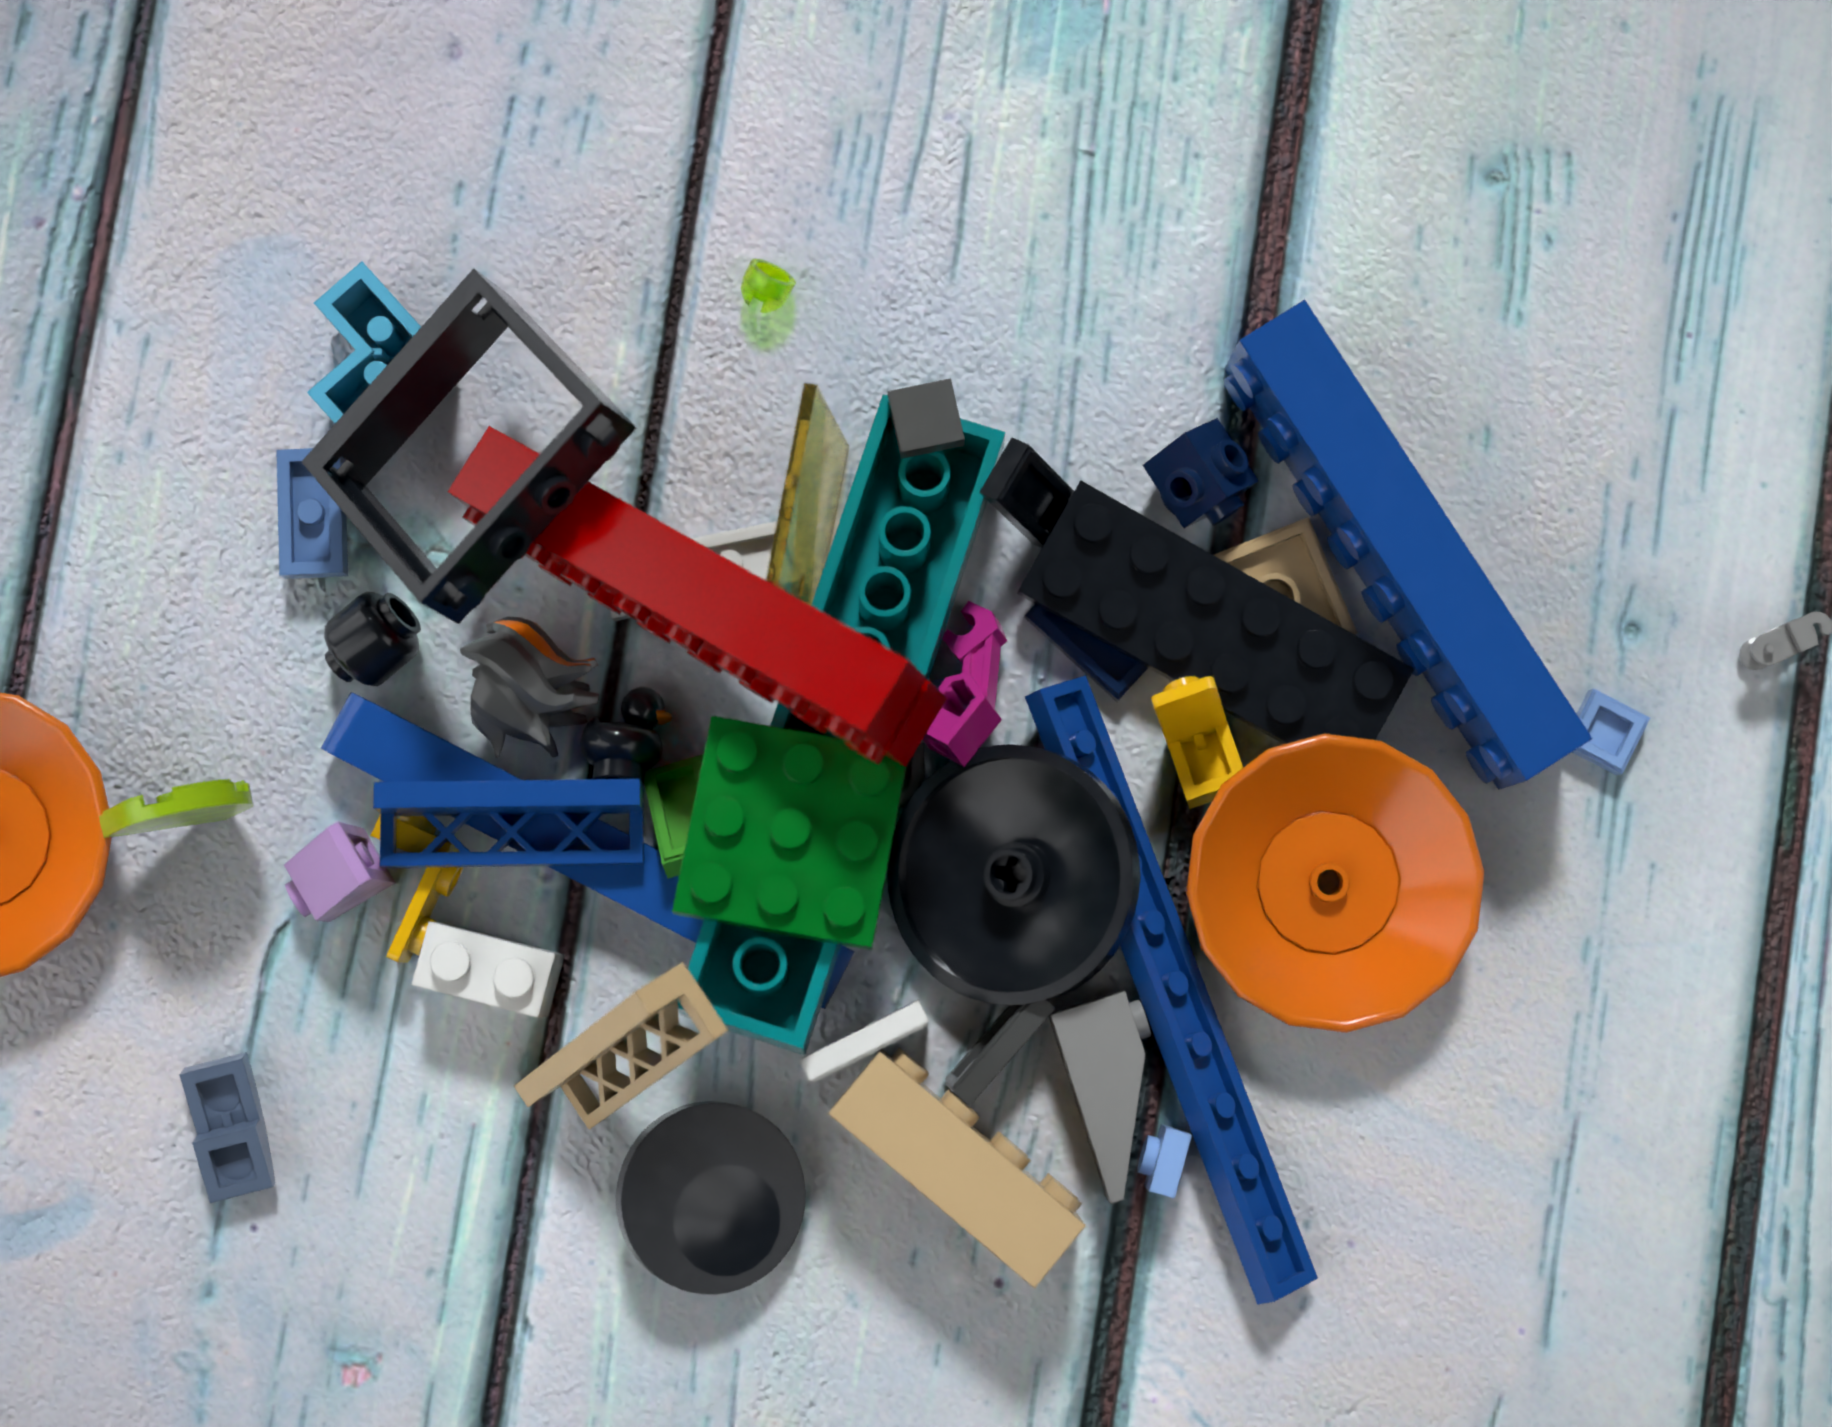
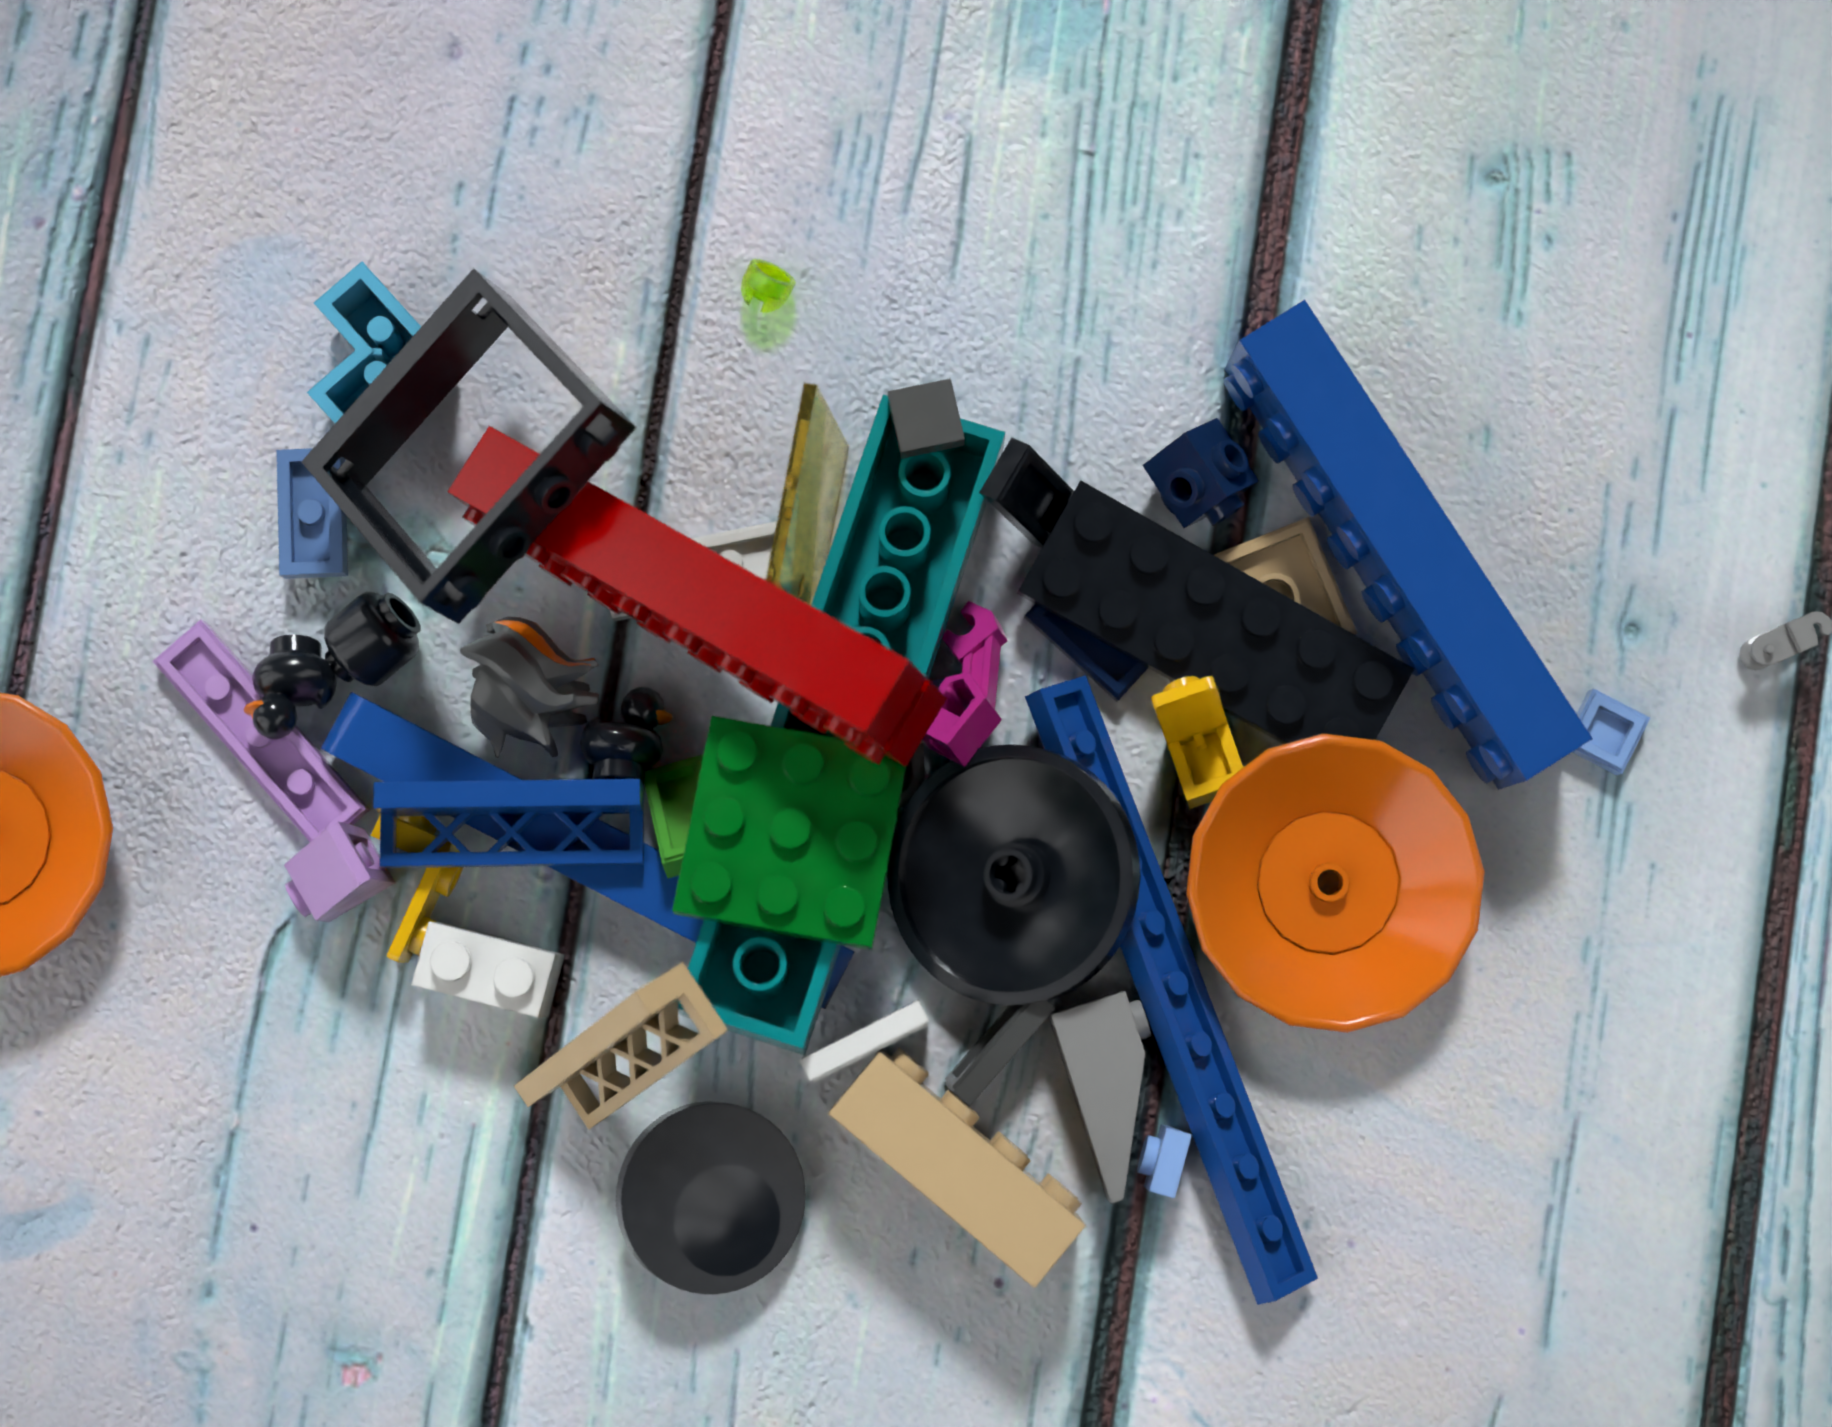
(182, 807): lime tile -> none
(229, 1127): sand blue slope -> none
(286, 767): none -> lavender tile
(289, 678): none -> black animal

